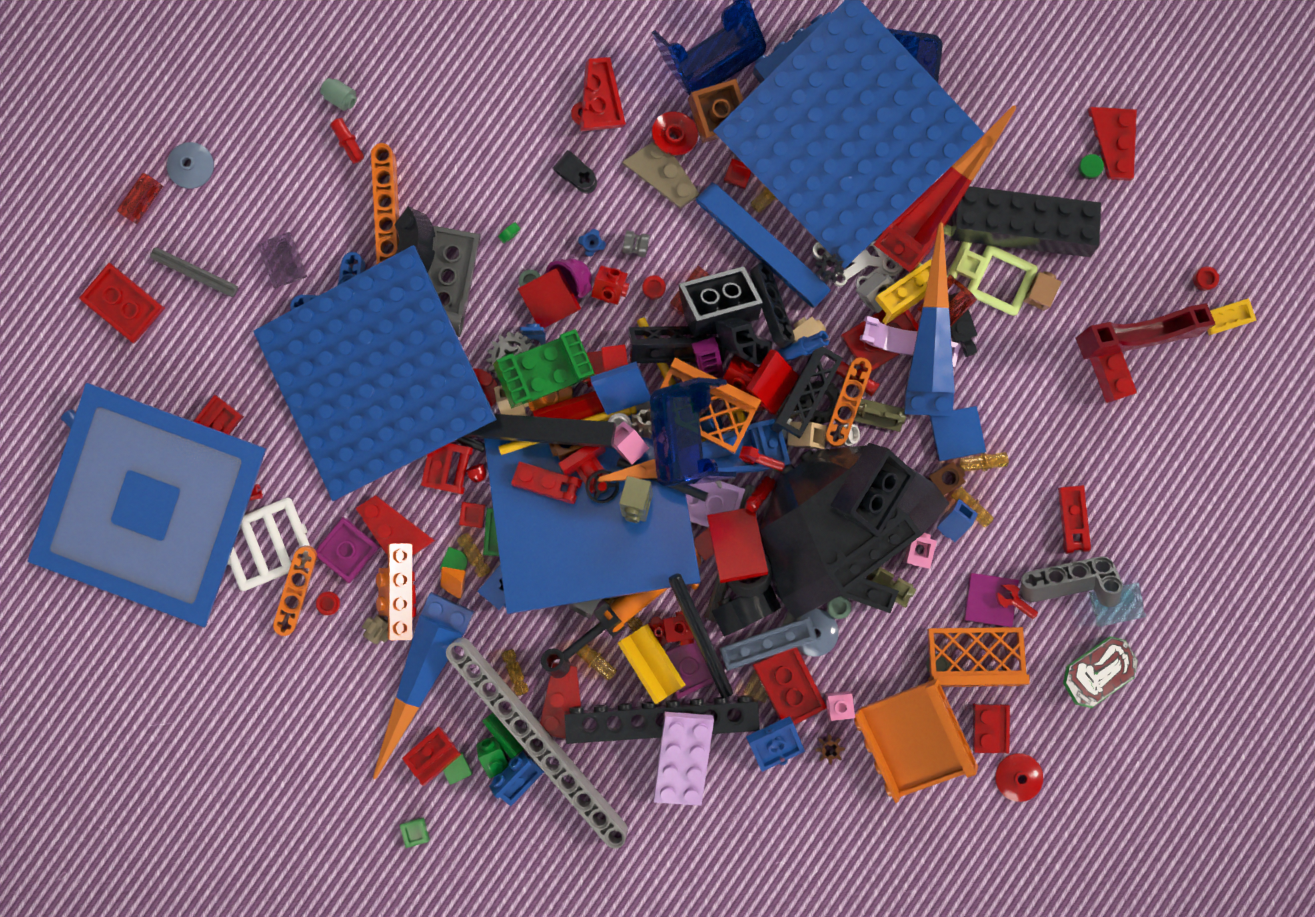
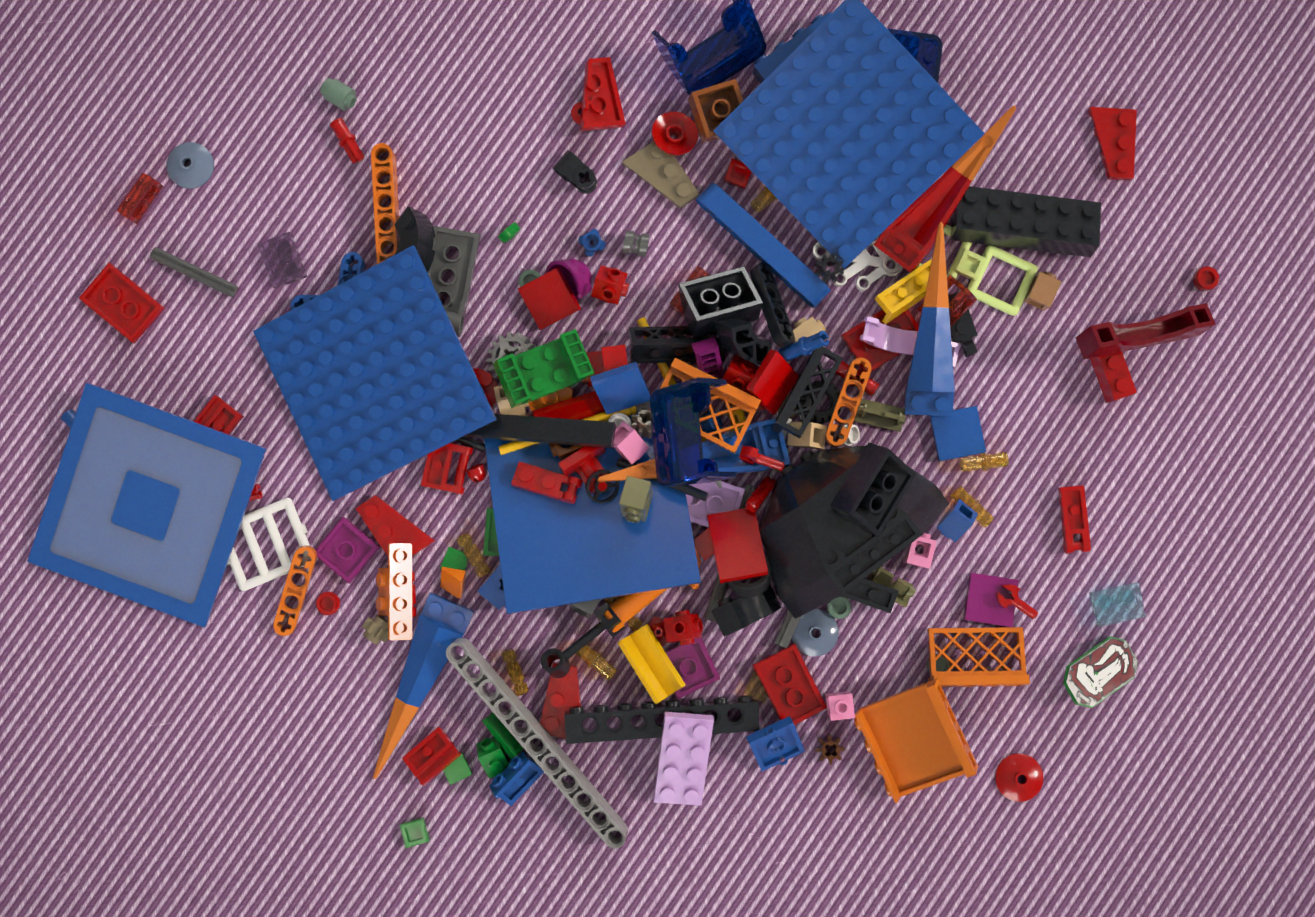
(472, 514): red tile -> none
(534, 332): blue bracket -> none
(654, 287): red tile -> none
(700, 635): black axle -> none
(768, 643): sand blue tile -> none
(870, 287): light grey brick -> none
(957, 475): reddish brown brick -> none
(991, 728): red plate -> none
(1038, 584): dark grey beam -> none
(1090, 166): green tile -> none
(1232, 316): yellow plate -> none

